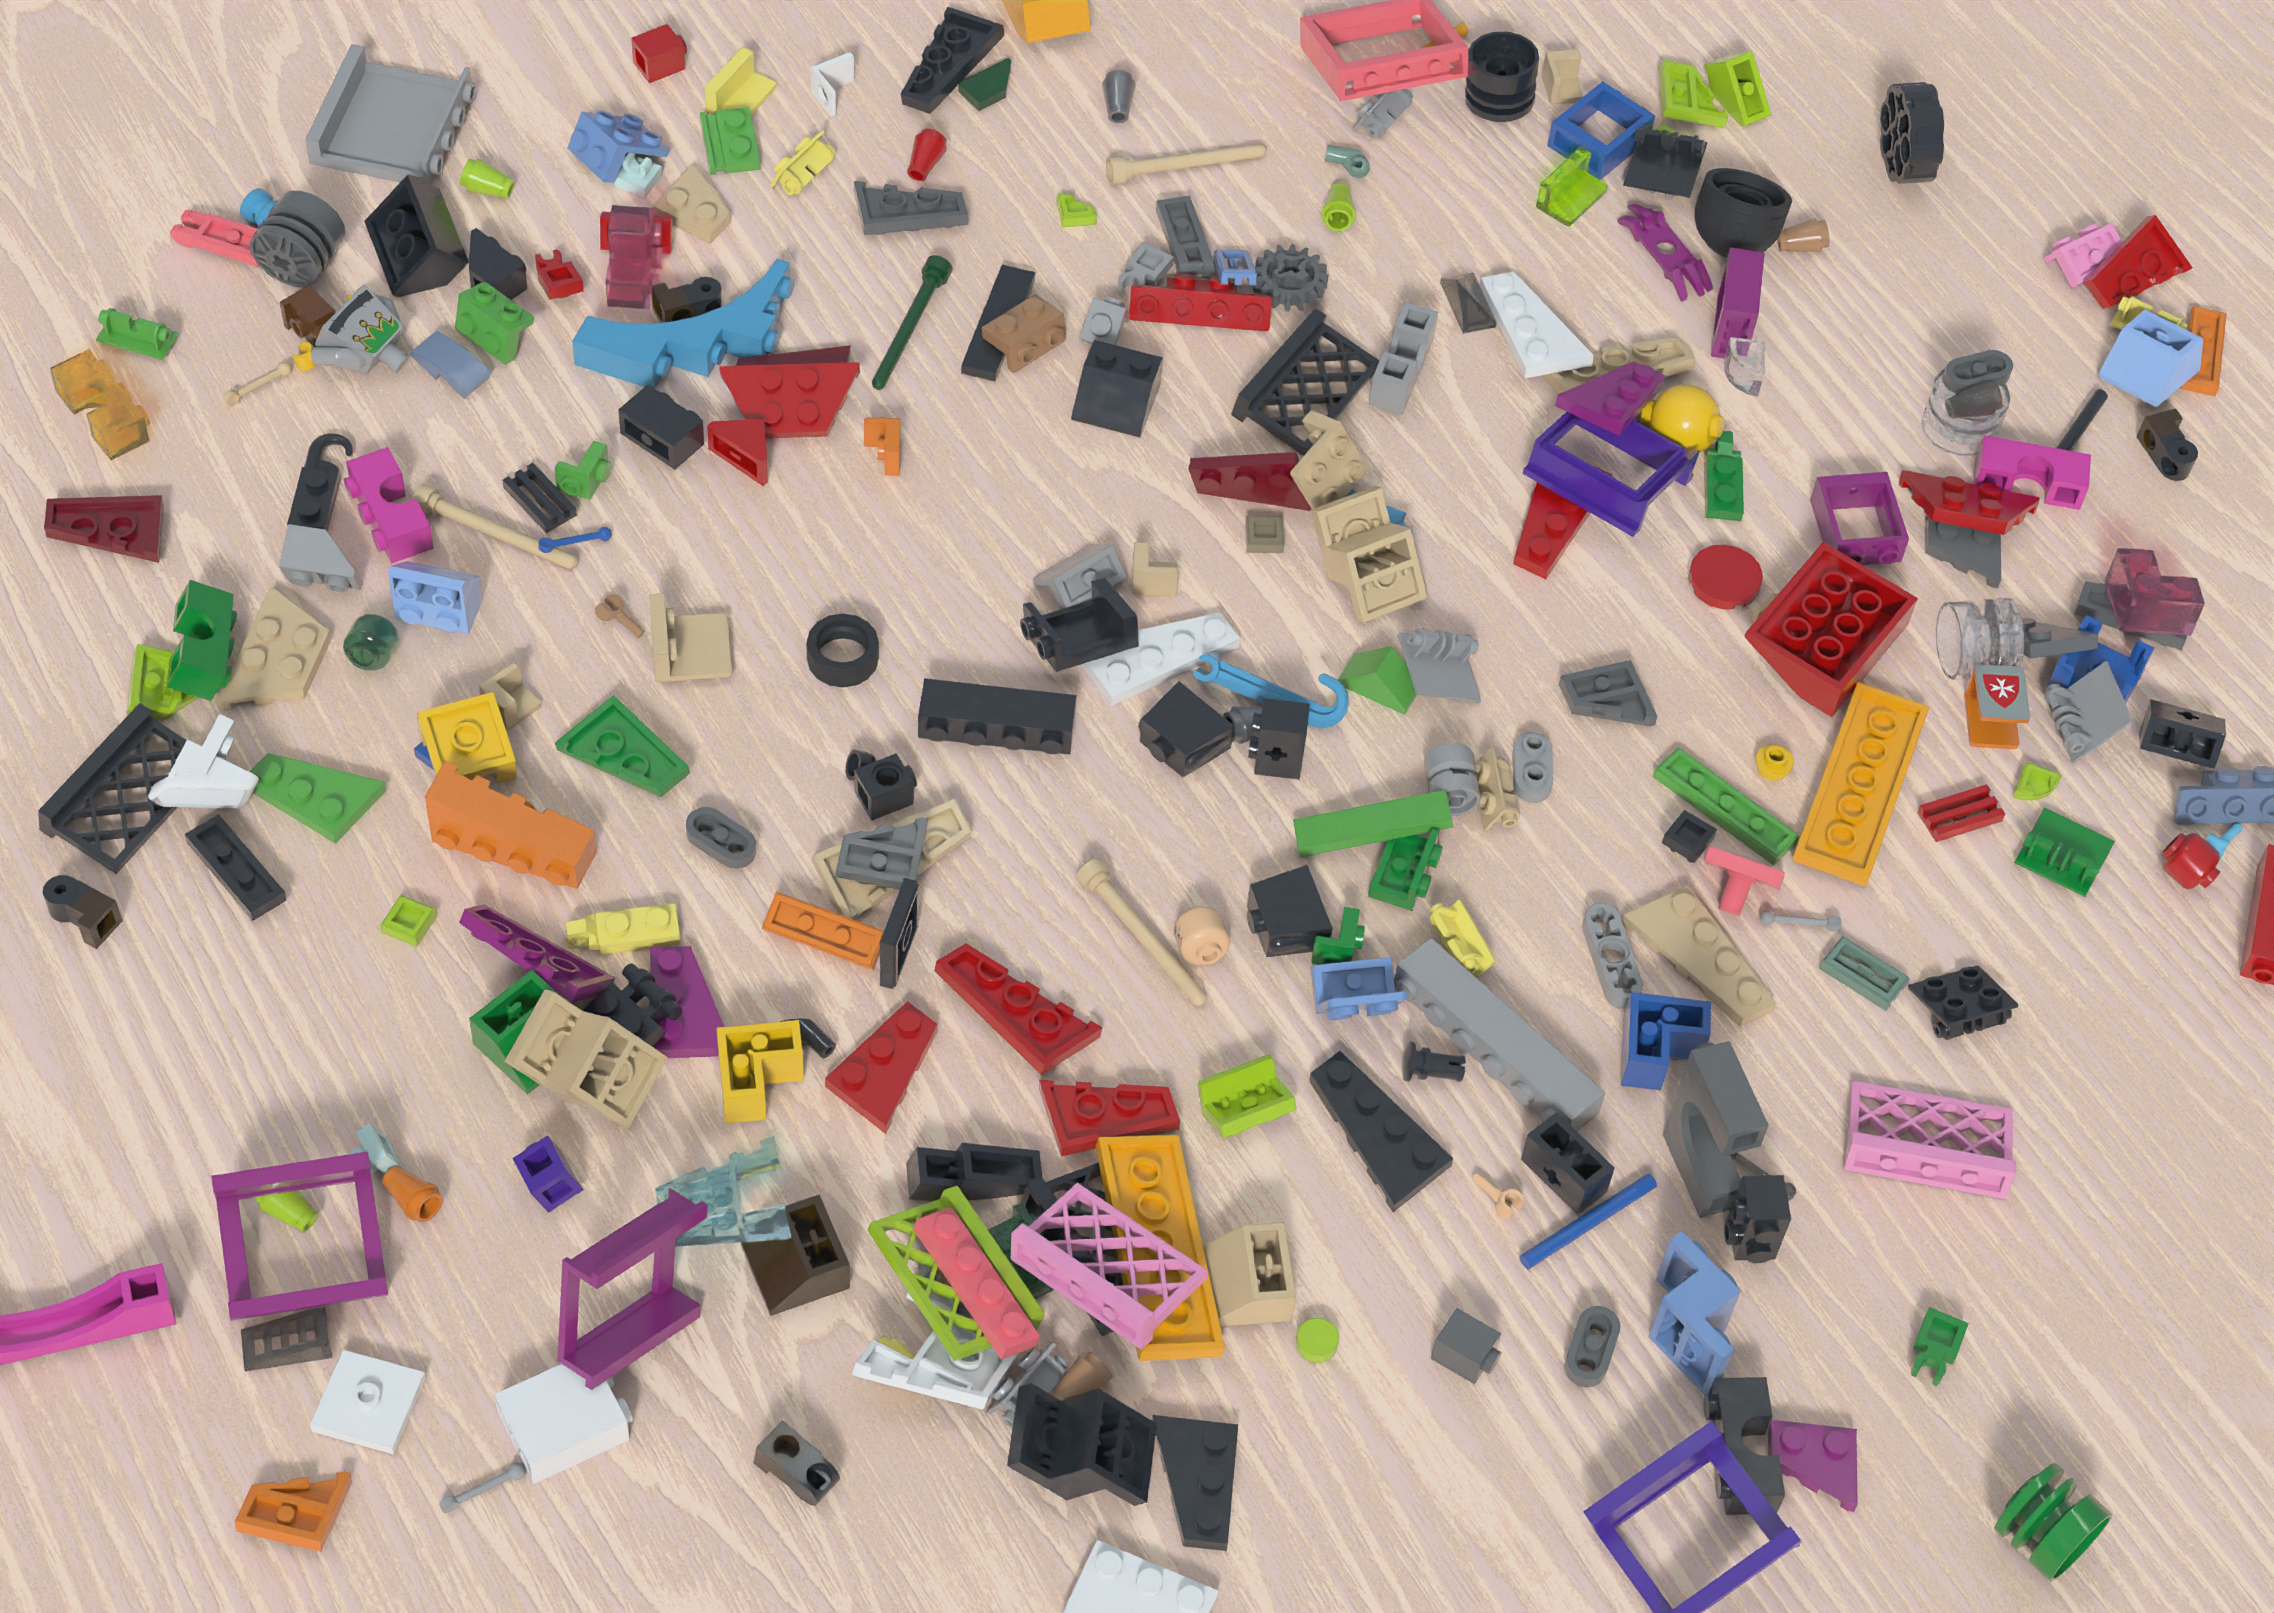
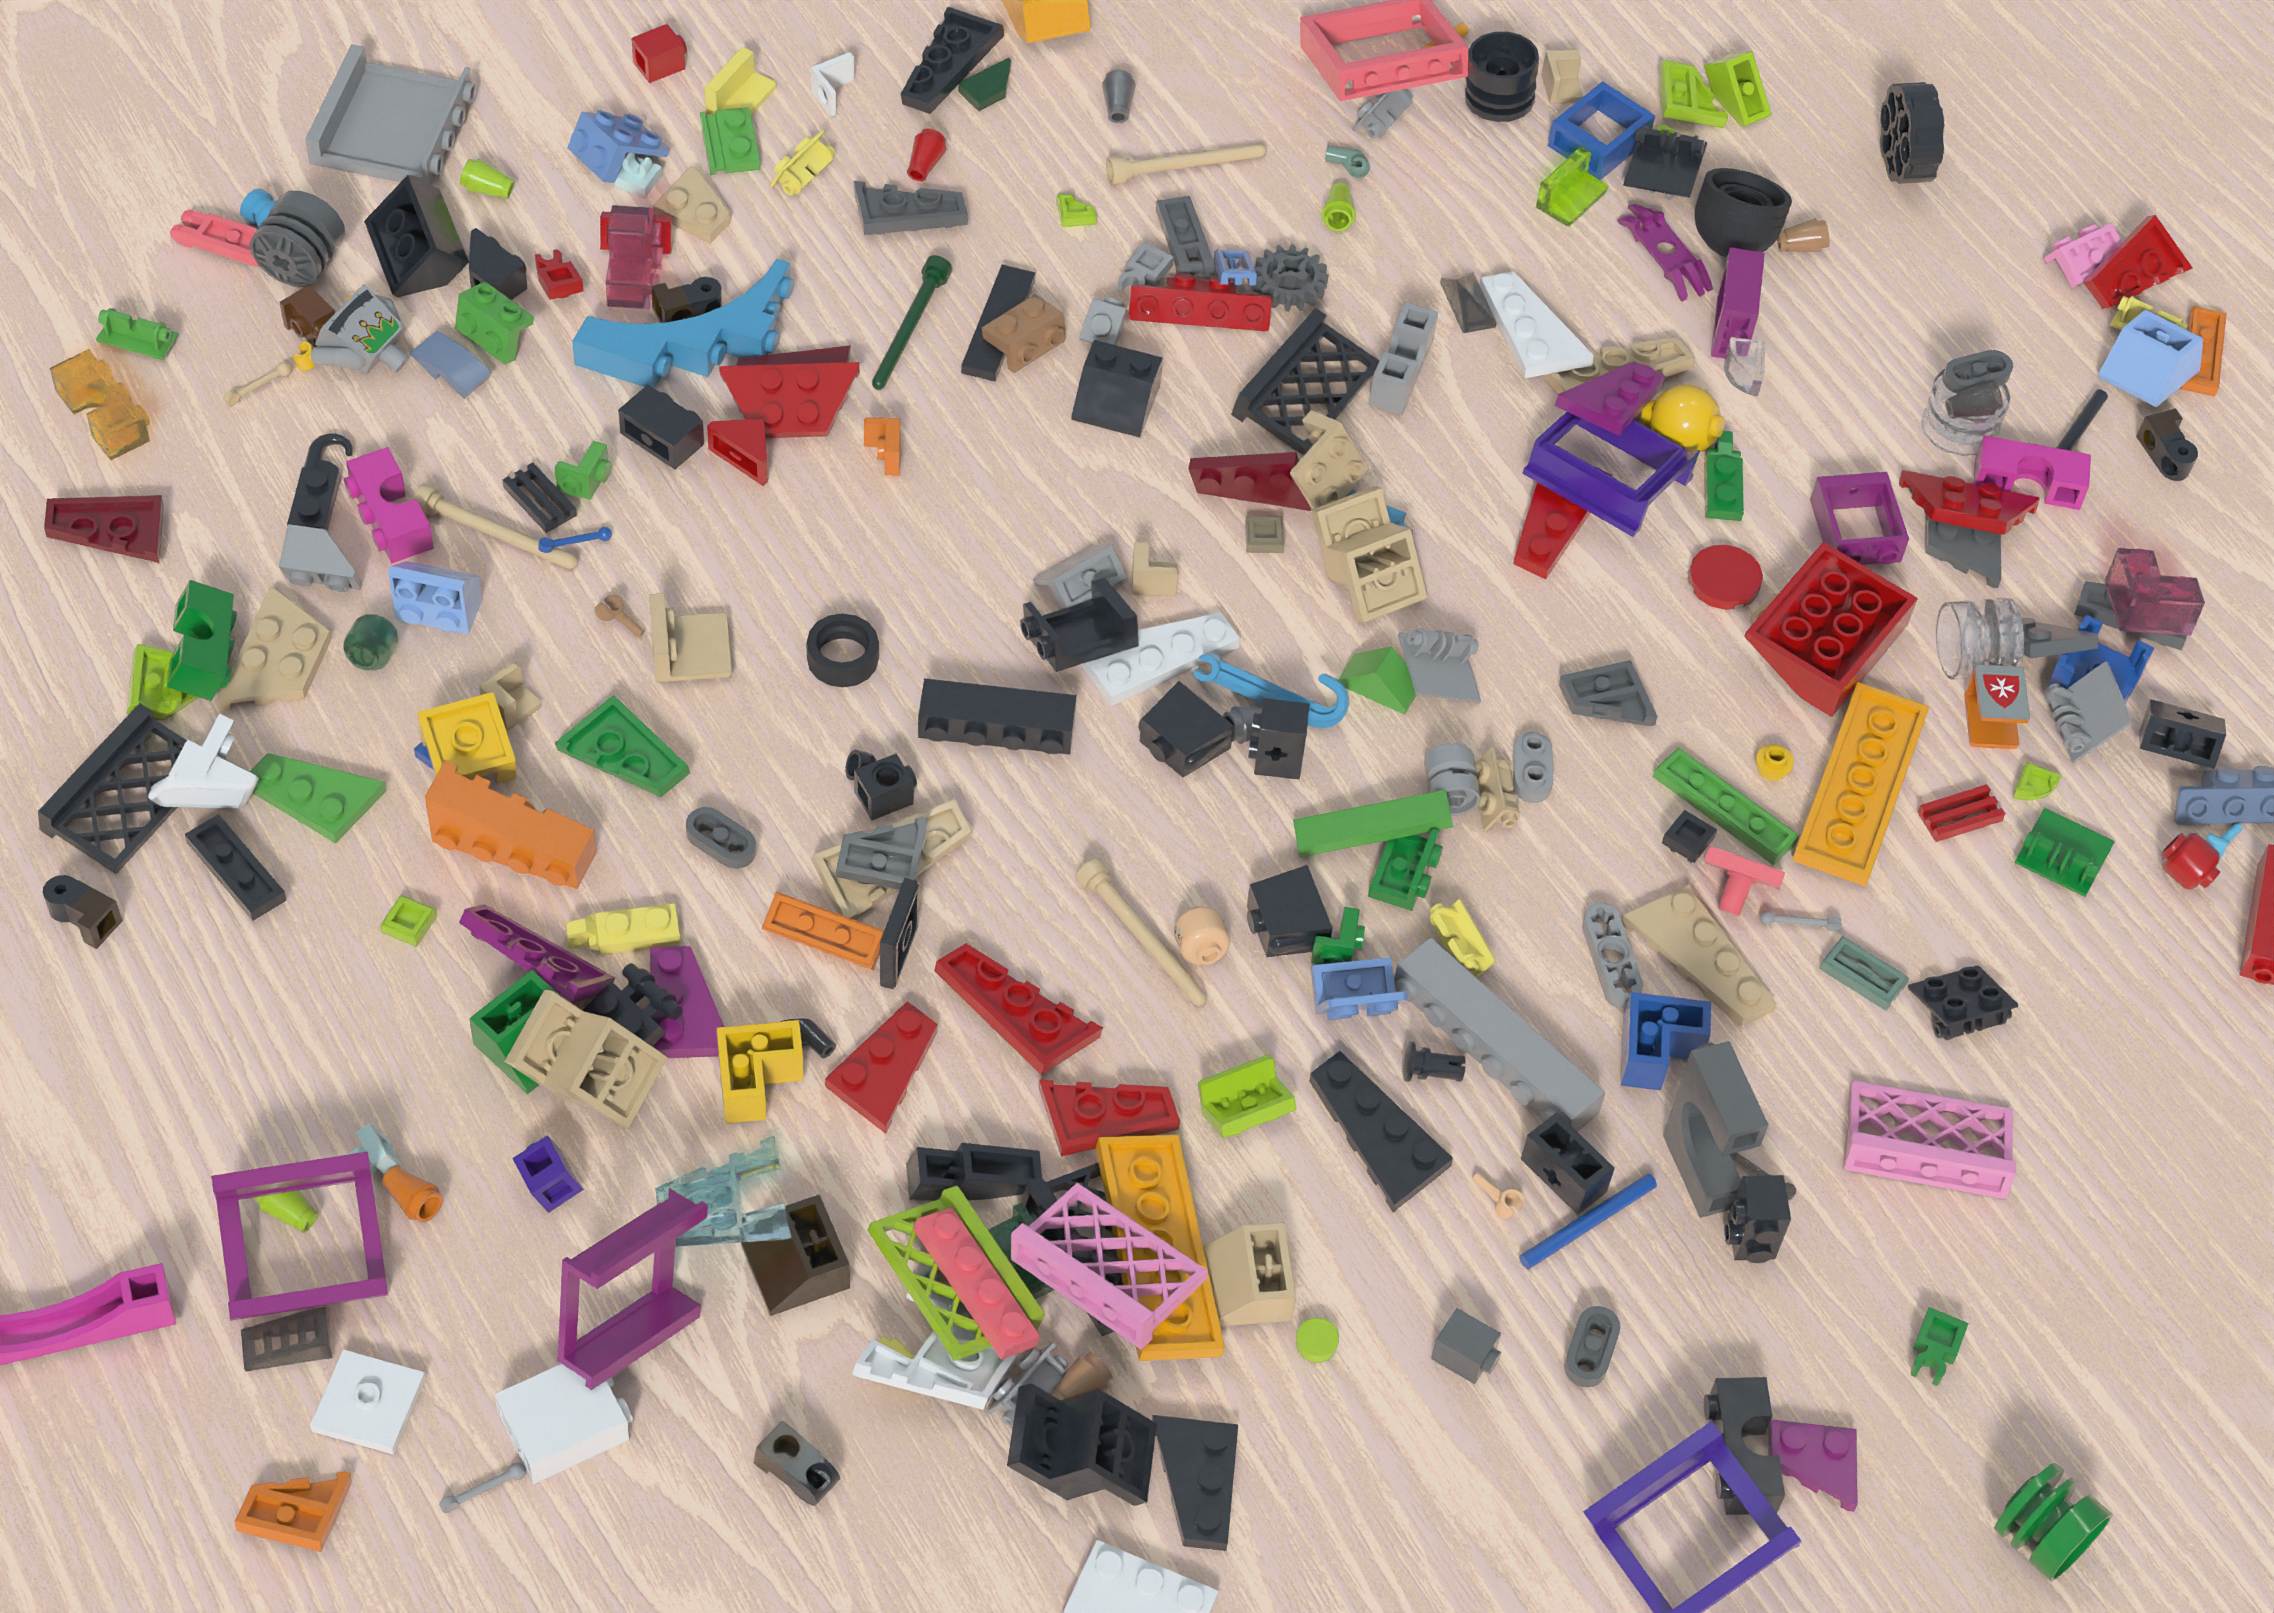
(1694, 1312): medium blue bracket -> none

